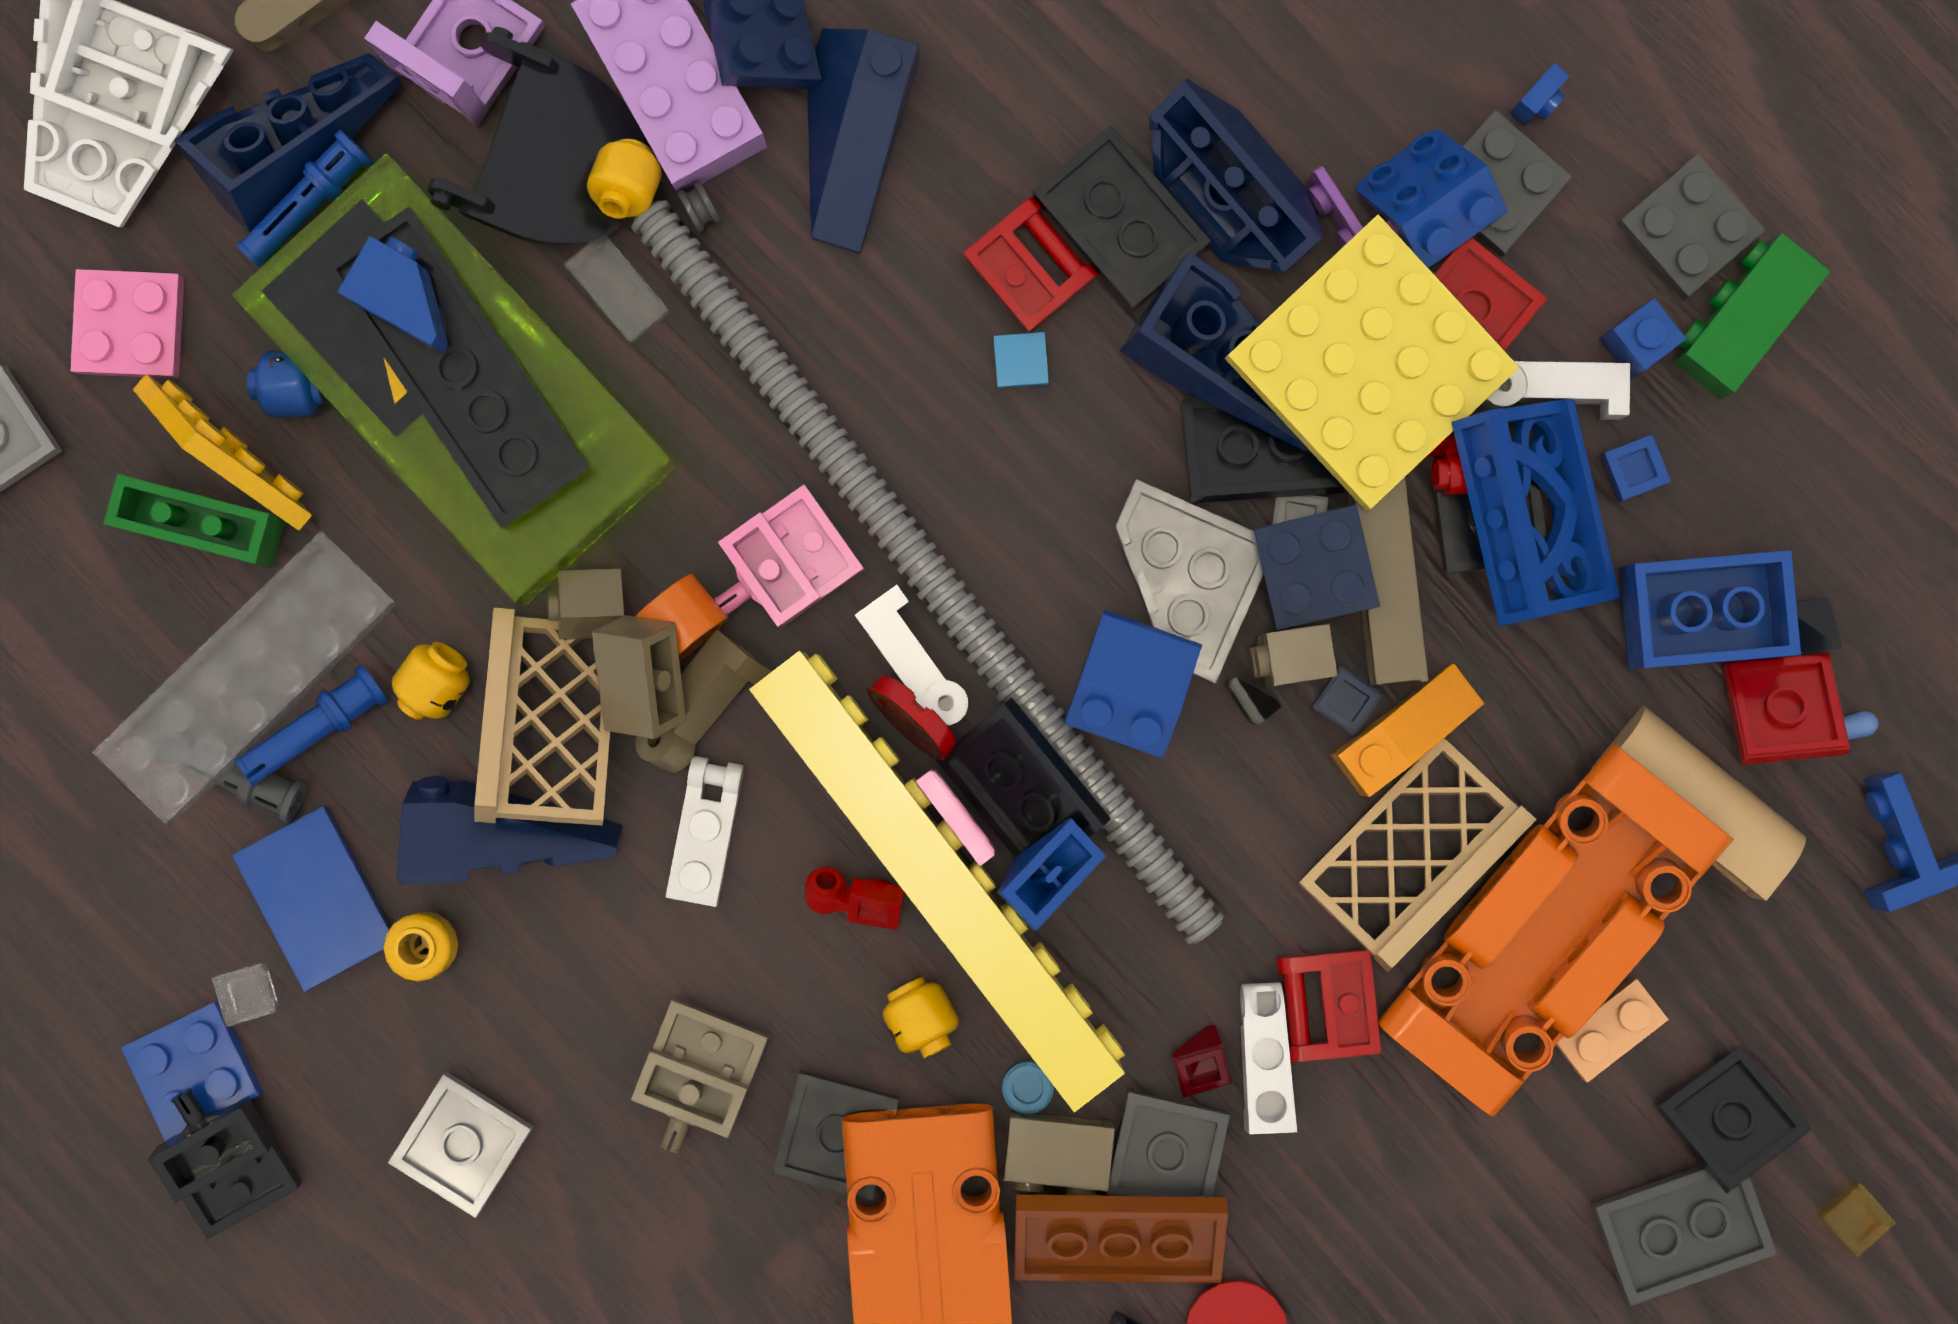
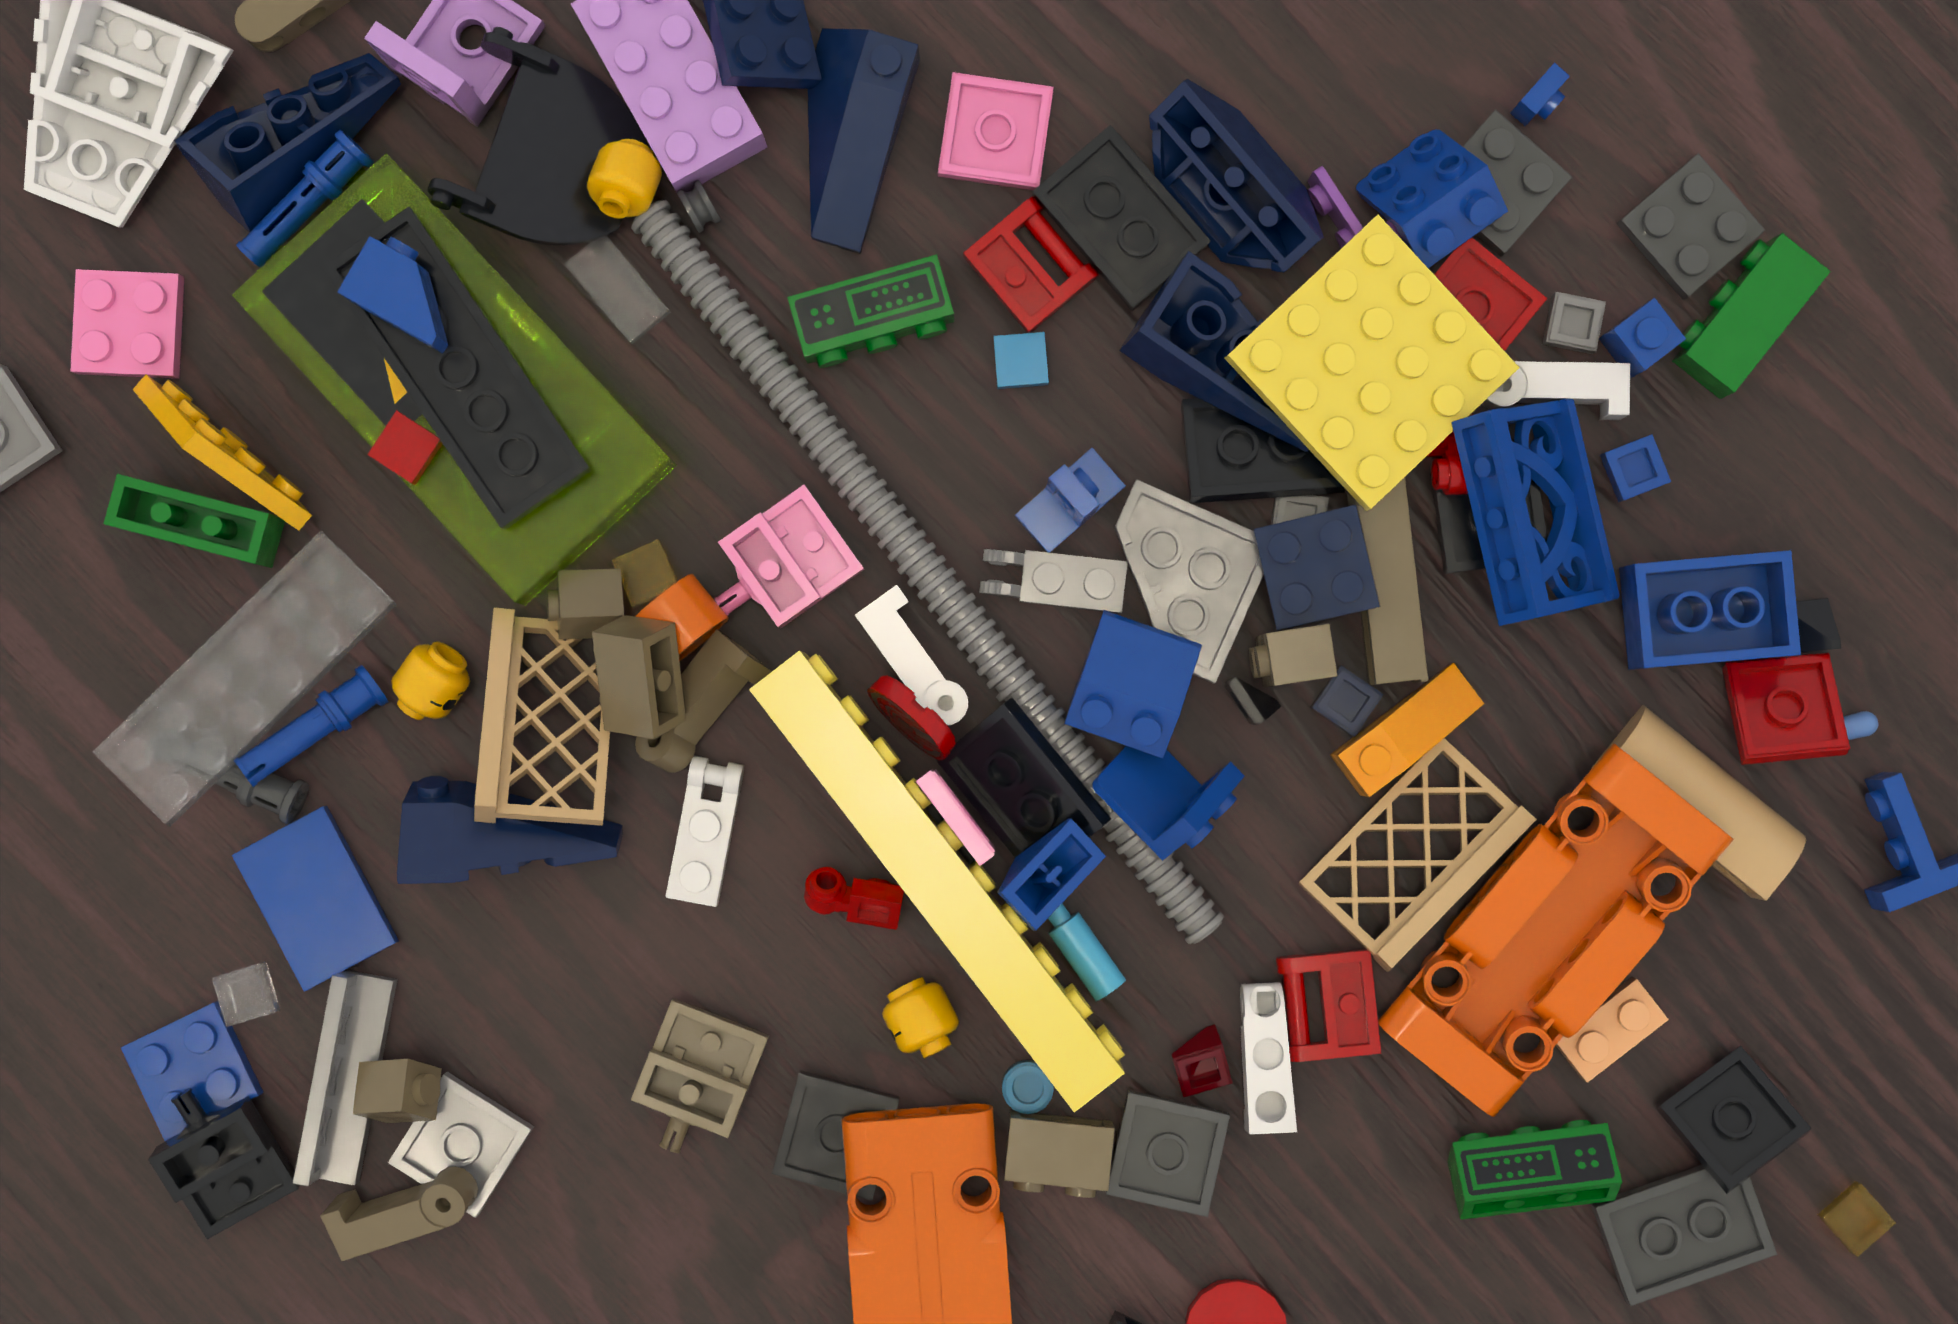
(283, 387): blue head -> none
(351, 1033): none -> light grey fence
(397, 1091): none -> dark tan brick
(399, 1216): none -> dark tan leg
(405, 447): none -> red tile
(406, 955): yellow head -> none
(645, 572): none -> clear yellow tile
(872, 311): none -> brick
(995, 131): none -> bright pink tile
(1060, 580): none -> light grey hinge
(1069, 500): none -> bracket
(1085, 953): none -> medium azure cylinder
(1120, 1238): dark orange plate -> none
(1164, 799): none -> blue bracket
(1534, 1169): none -> green brick
(1574, 322): none -> light grey tile

